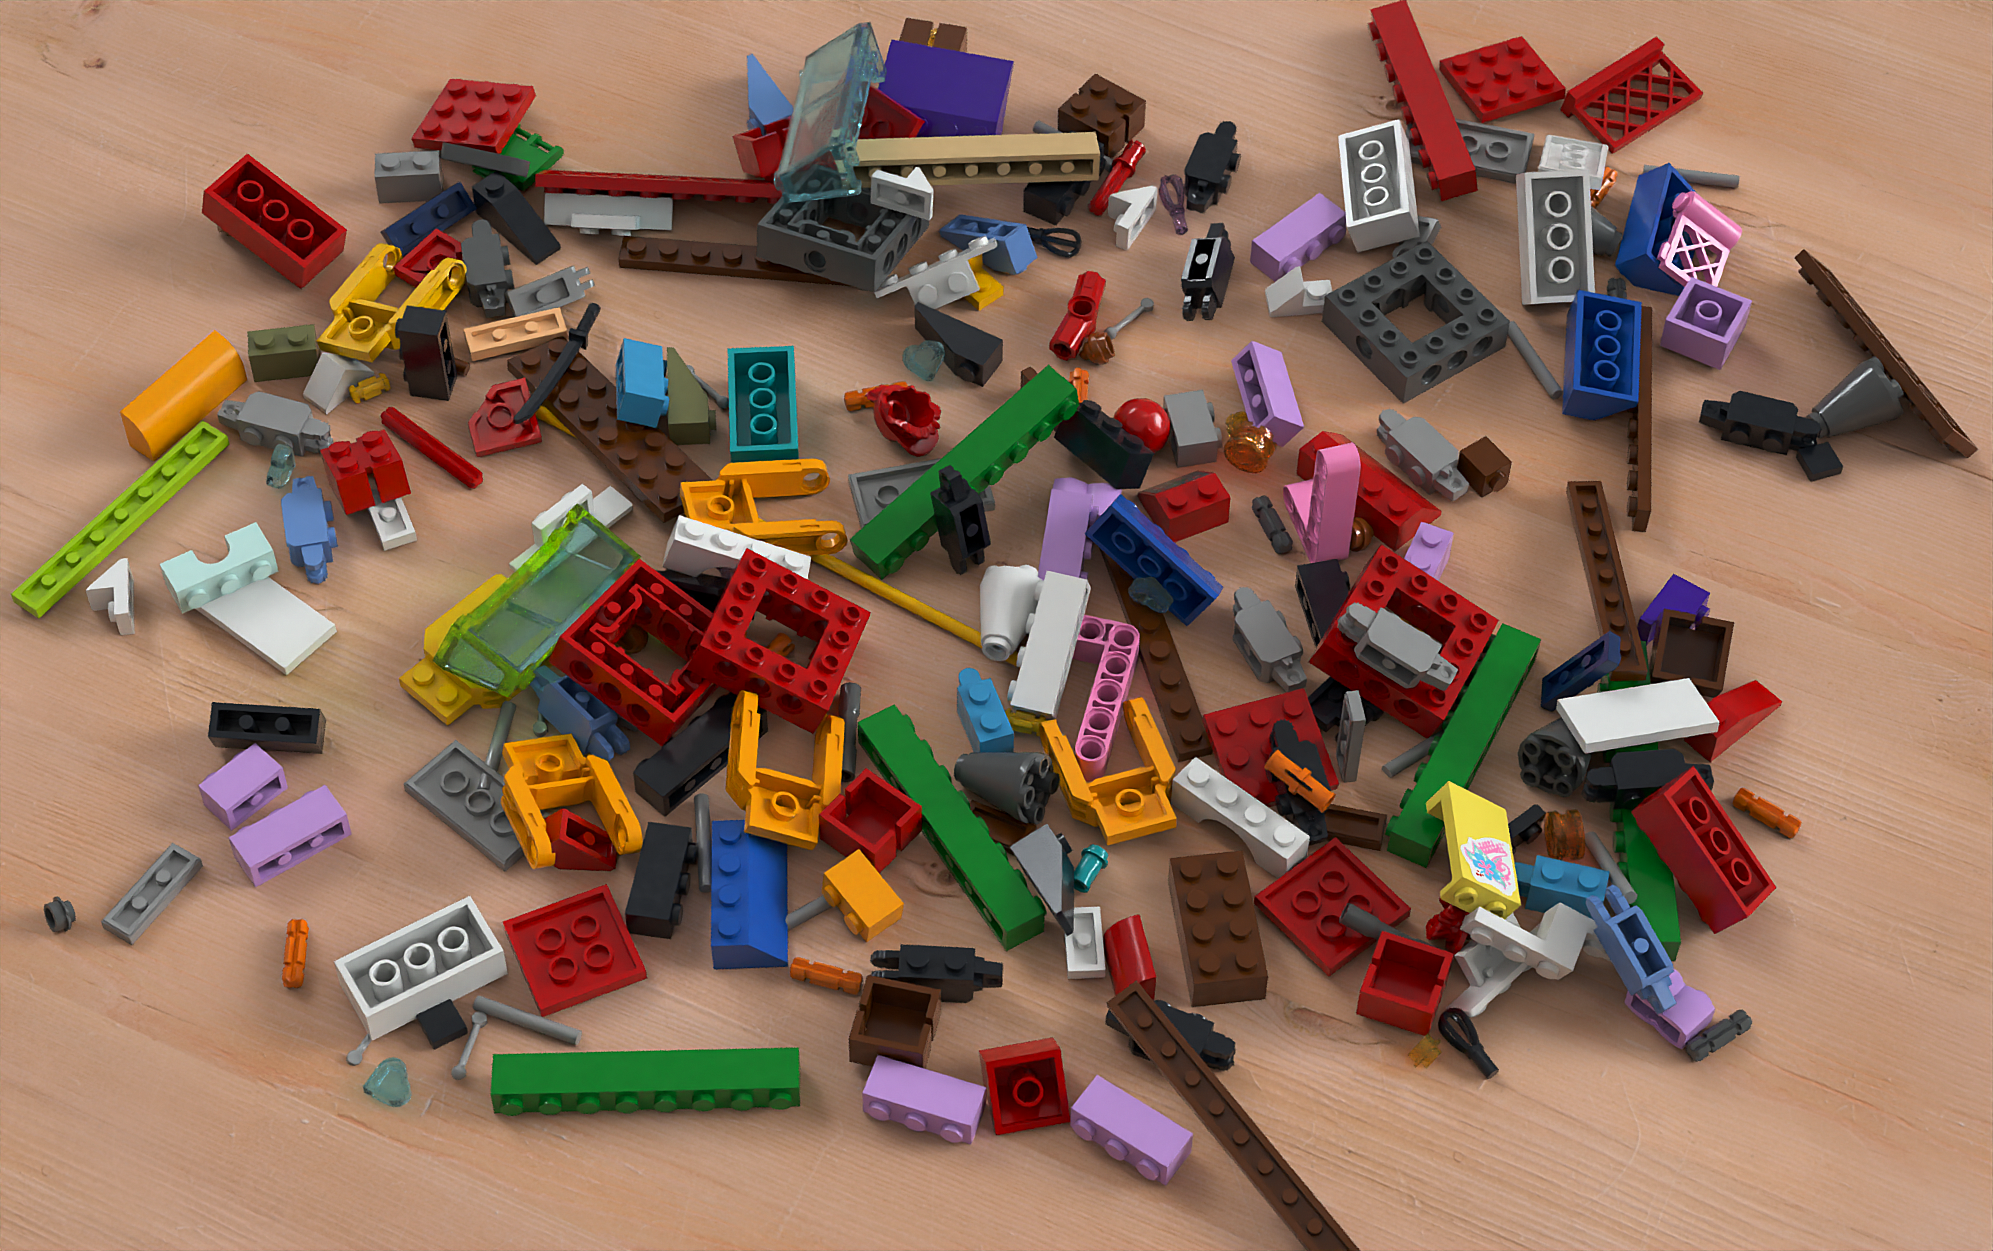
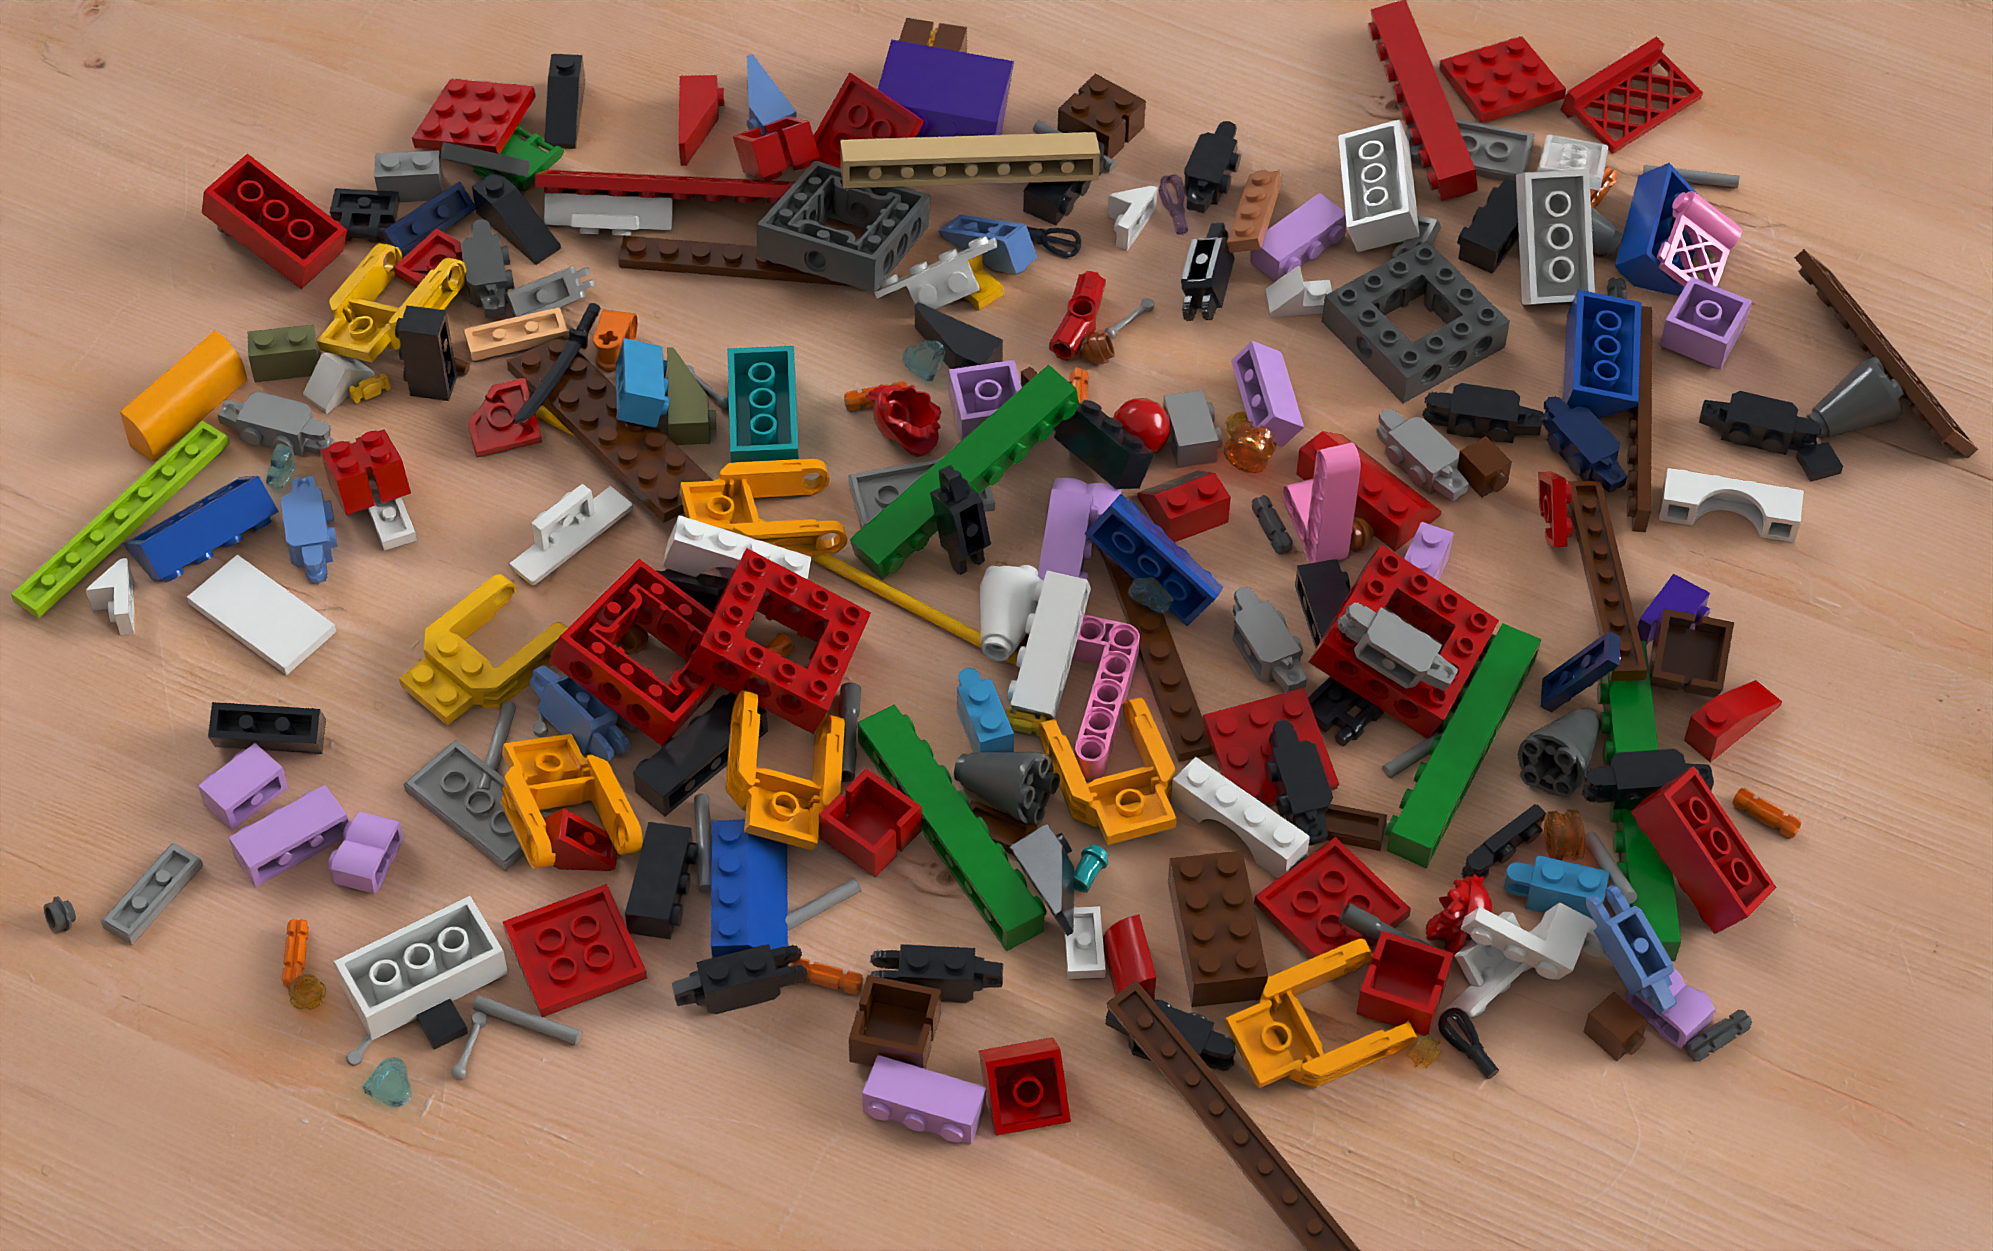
(198, 583): light aqua arch -> none
(203, 527): none -> blue slope
(302, 985): none -> clear yellow plate
(364, 206): none -> black plate
(366, 852): none -> lavender brick
(432, 447): red axle -> none
(530, 611): clear light blue windscreen -> none
(564, 100): none -> black slope
(609, 336): none -> orange piece
(645, 1080): green brick -> none
(697, 112): none -> red slope
(740, 978): none -> black hinge
(828, 118): clear light blue windscreen -> none
(861, 896): light orange brick -> none
(906, 195): white slope -> none
(980, 391): none -> lavender brick
(1122, 168): red axle -> none
(1130, 1130): lavender brick -> none
(1254, 211): none -> nougat plate
(1280, 1040): none -> light orange plate
(1320, 795): orange pin -> none
(1350, 736): light grey tile -> none
(1477, 852): light yellow panel -> none
(1482, 412): none -> black hinge
(1492, 229): none -> black brick
(1534, 361): light grey bar -> none
(1553, 501): none -> red plate
(1583, 443): none -> dark blue hinge
(1616, 1027): none -> reddish brown brick
(1637, 715): white tile -> none
(1770, 508): none -> white arch

